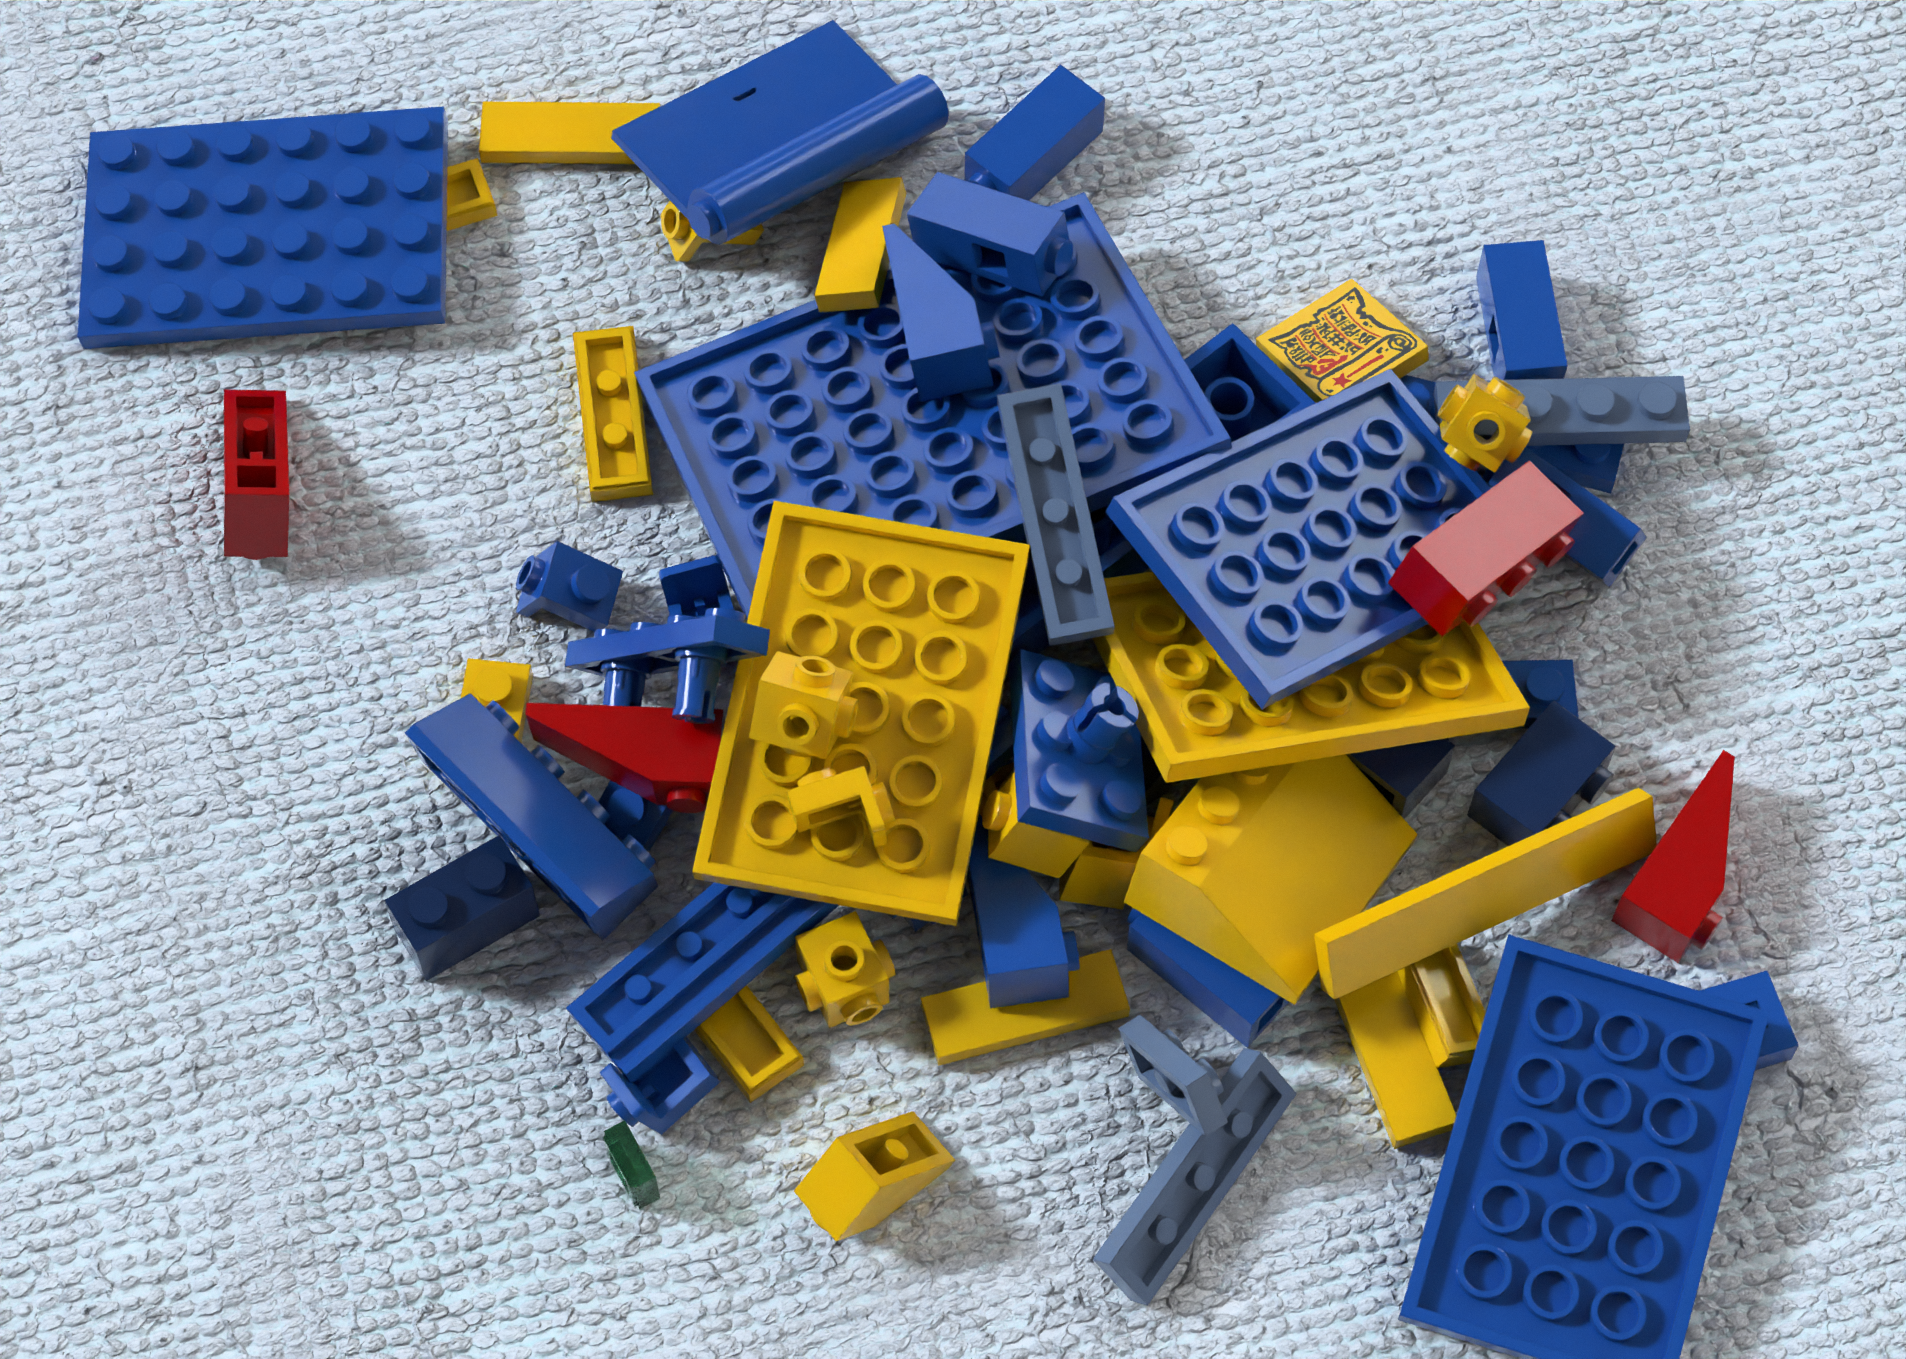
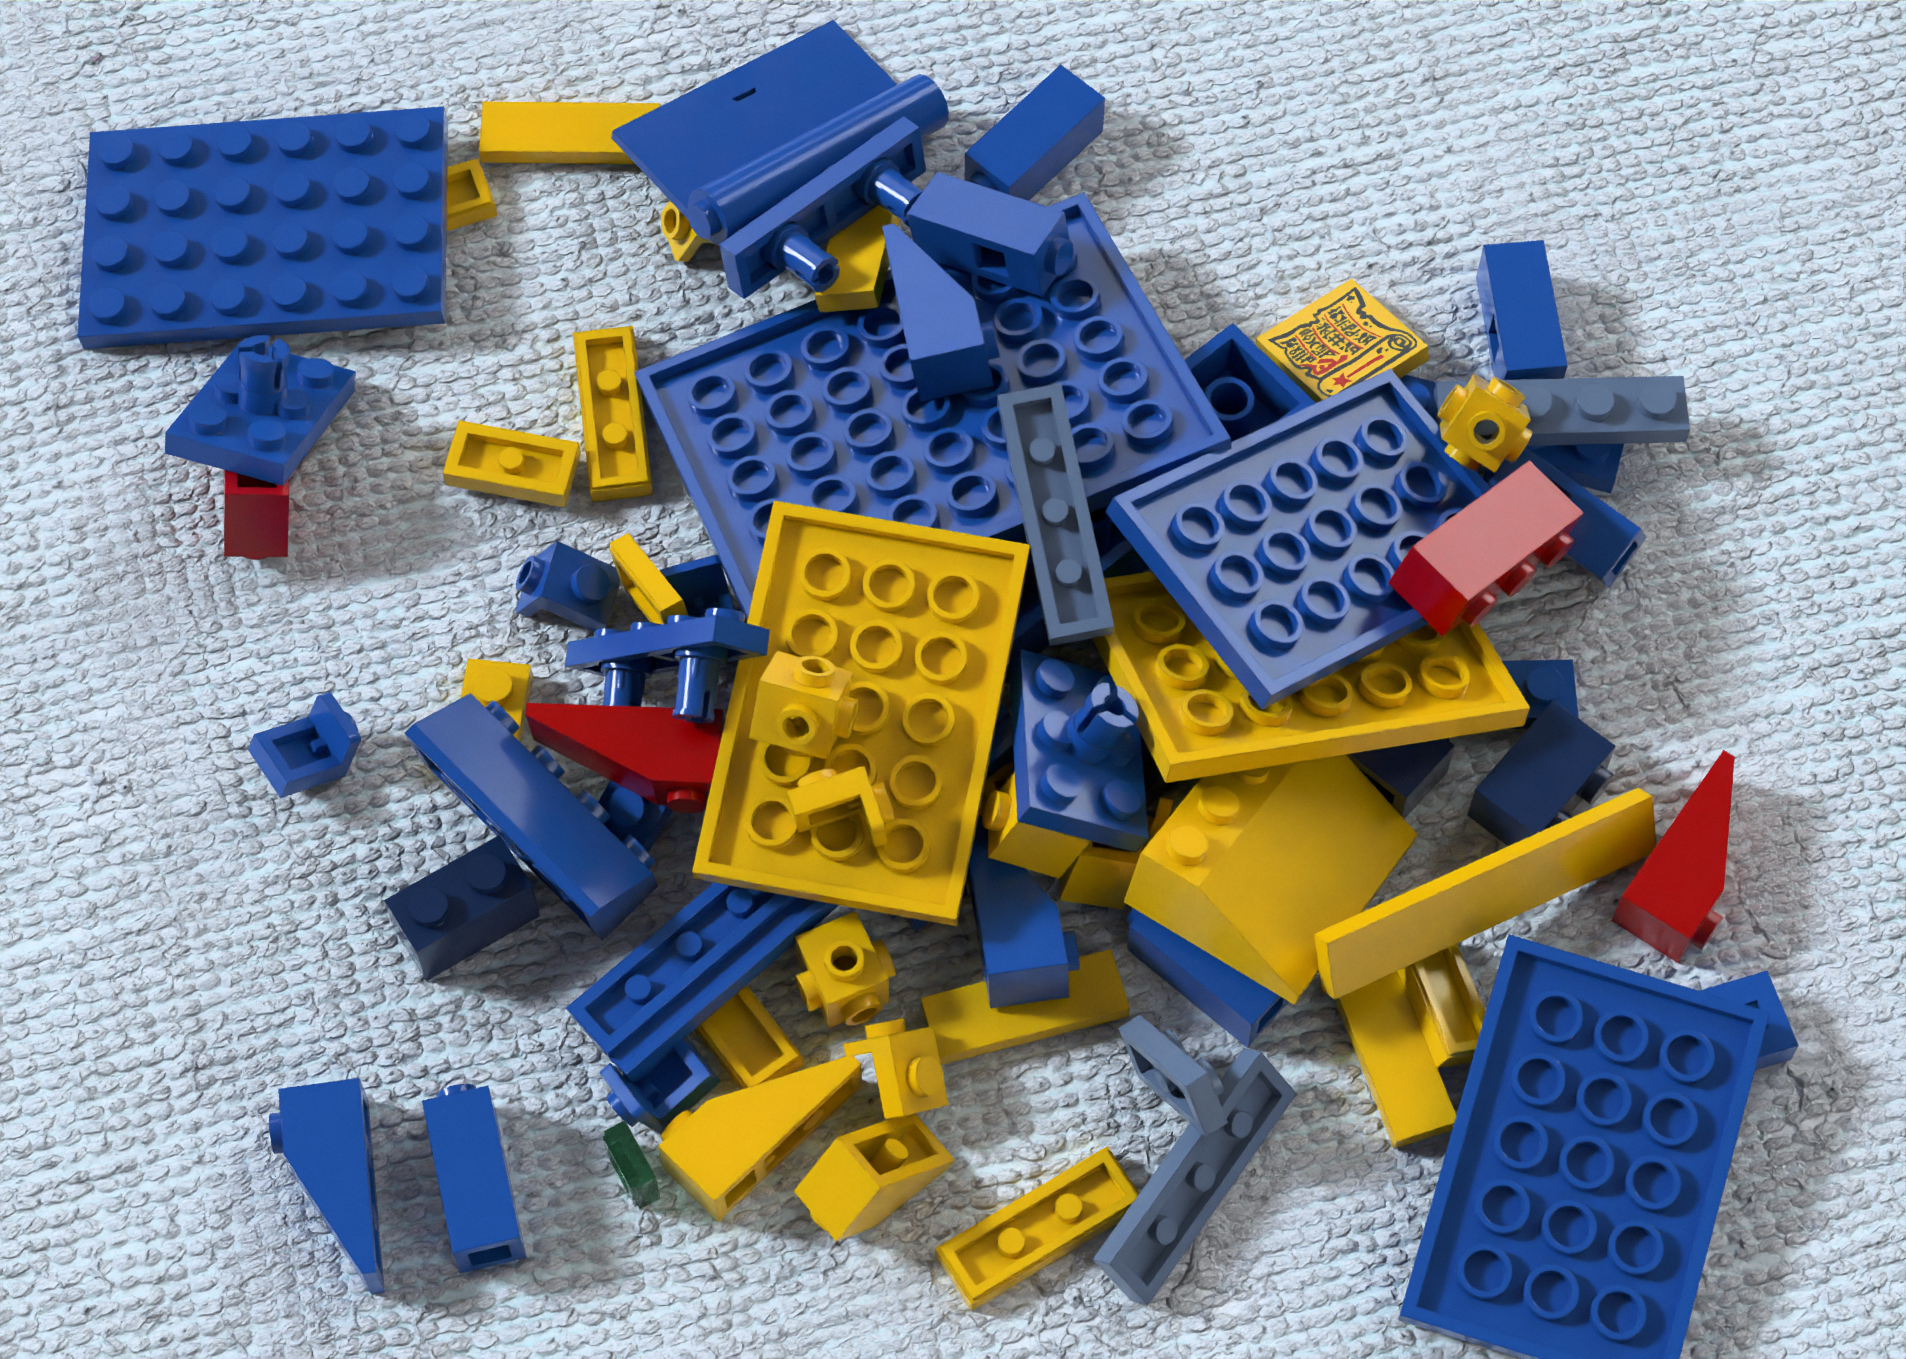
(260, 411): none -> blue plate
(308, 749): none -> blue bracket
(330, 1153): none -> blue slope
(473, 1177): none -> blue brick
(512, 463): none -> yellow plate
(645, 582): none -> yellow tile
(747, 1133): none -> yellow slope
(800, 223): none -> blue plate
(905, 1067): none -> yellow bracket
(1037, 1228): none -> yellow tile

